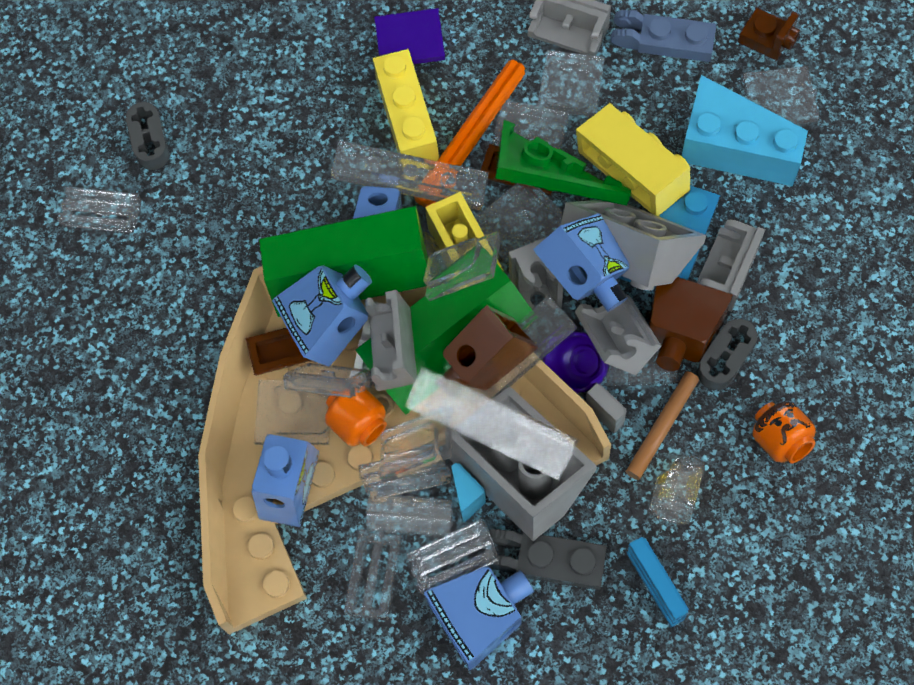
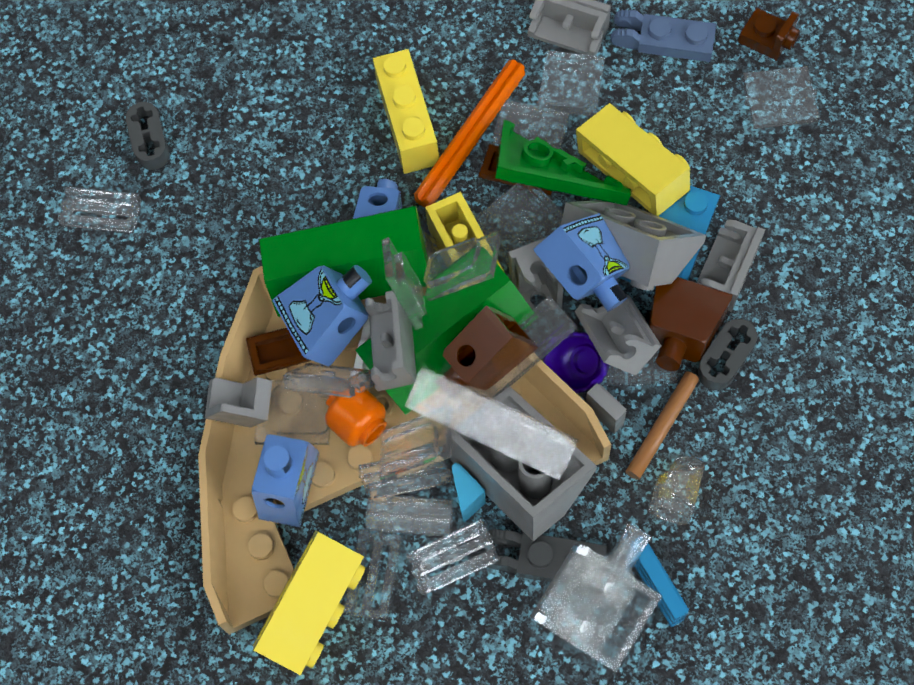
(239, 402): none -> light grey panel
(309, 603): none -> light yellow brick
(404, 283): none -> clear piece
(408, 174): clear tile -> none
(414, 31): dark purple piece -> none
(478, 611): medium blue torso -> none
(598, 600): none -> clear brick
(741, 136): medium azure wedge -> none
(784, 432): orange head -> none

